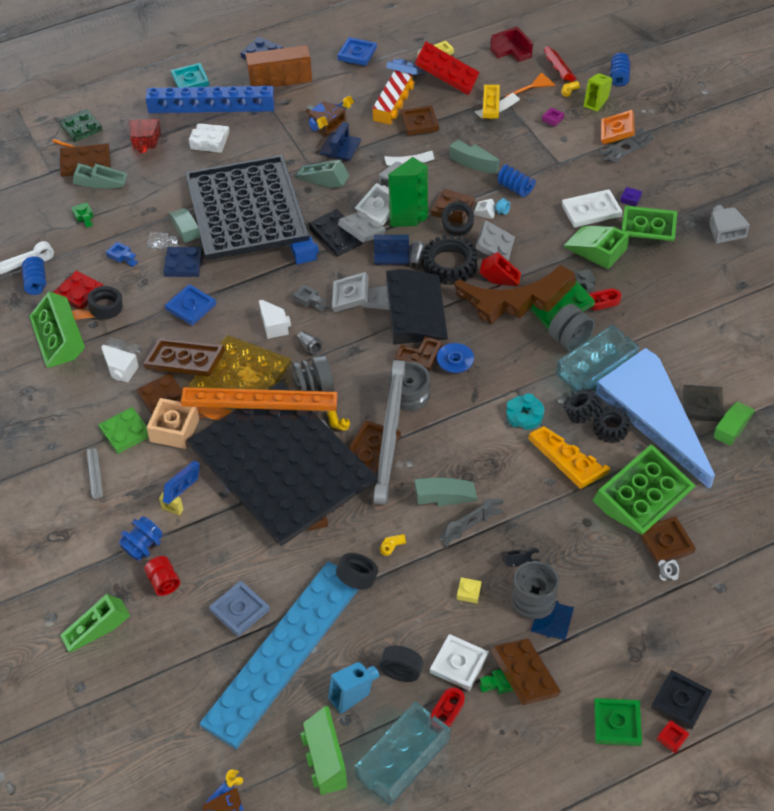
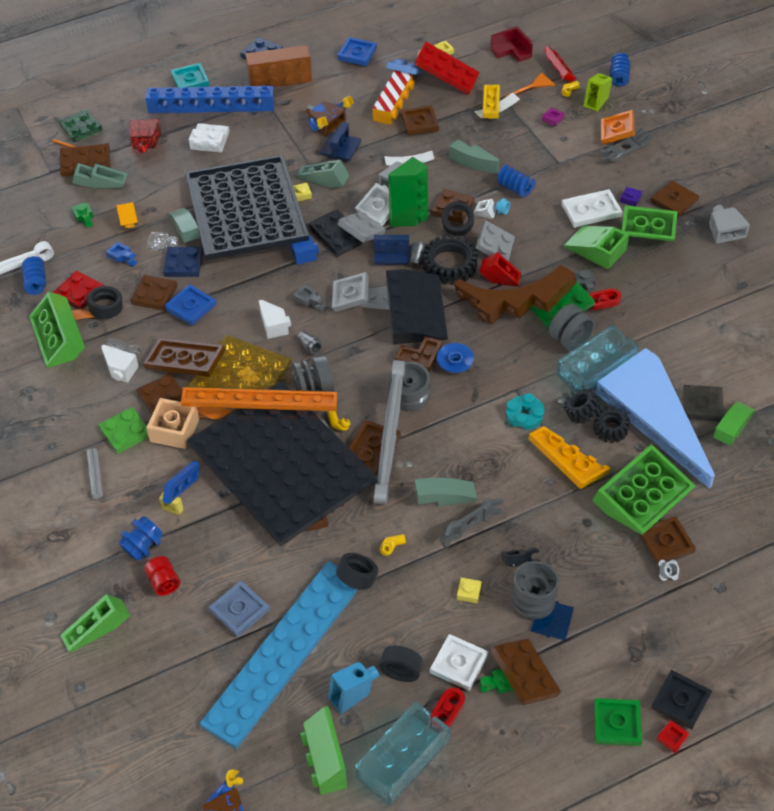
(127, 215): none -> light orange slope
(154, 292): none -> reddish brown plate
(302, 192): none -> light yellow plate
(675, 198): none -> reddish brown plate

